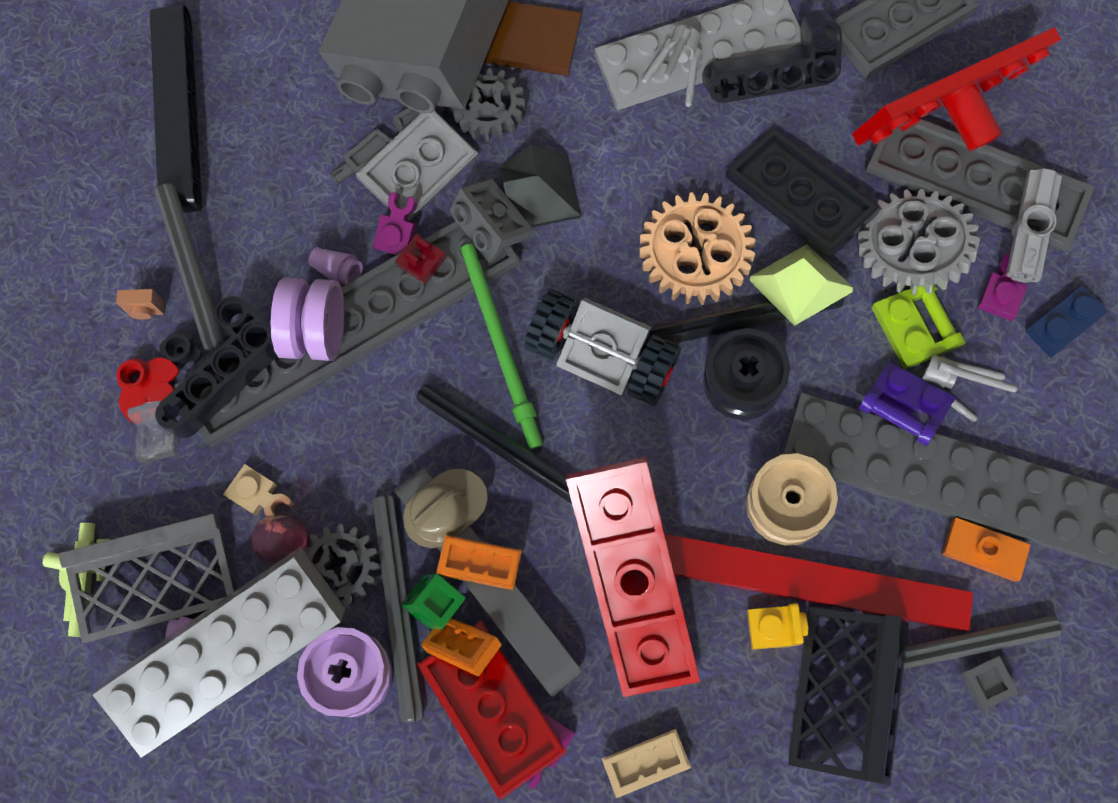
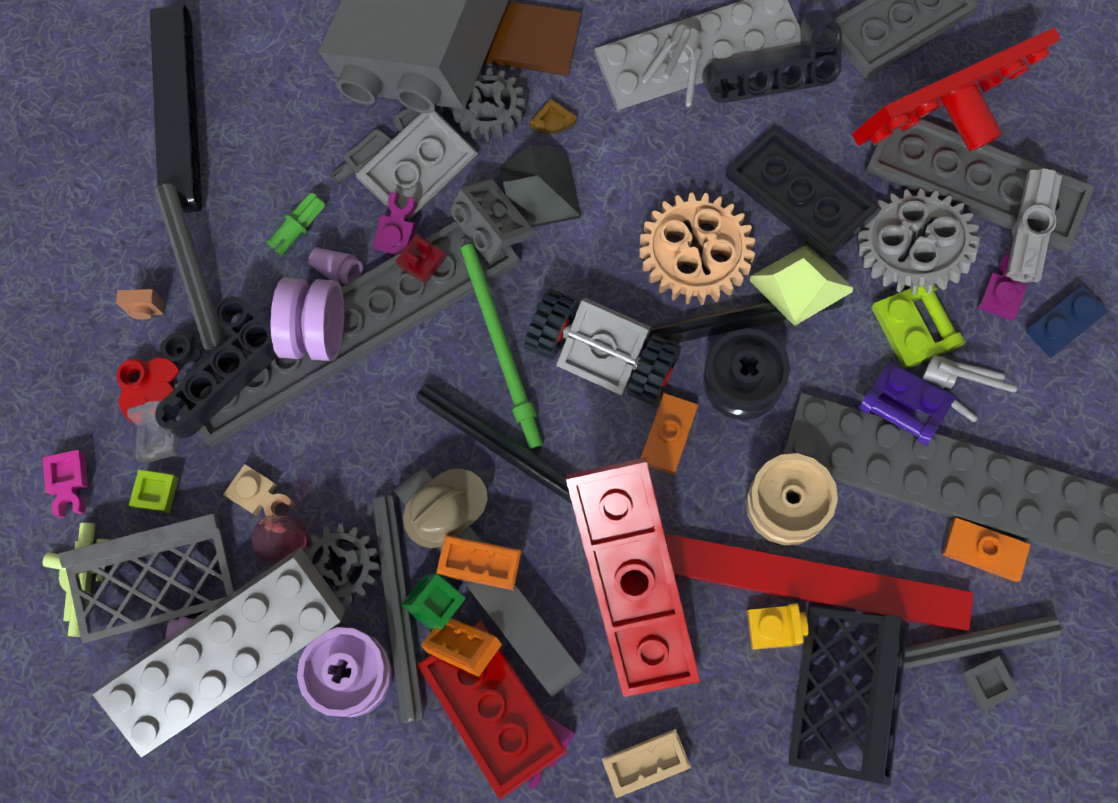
(63, 477): none -> dark pink plate
(153, 491): none -> lime plate
(296, 223): none -> bright green axle
(553, 118): none -> pearl gold tile
(669, 433): none -> orange plate

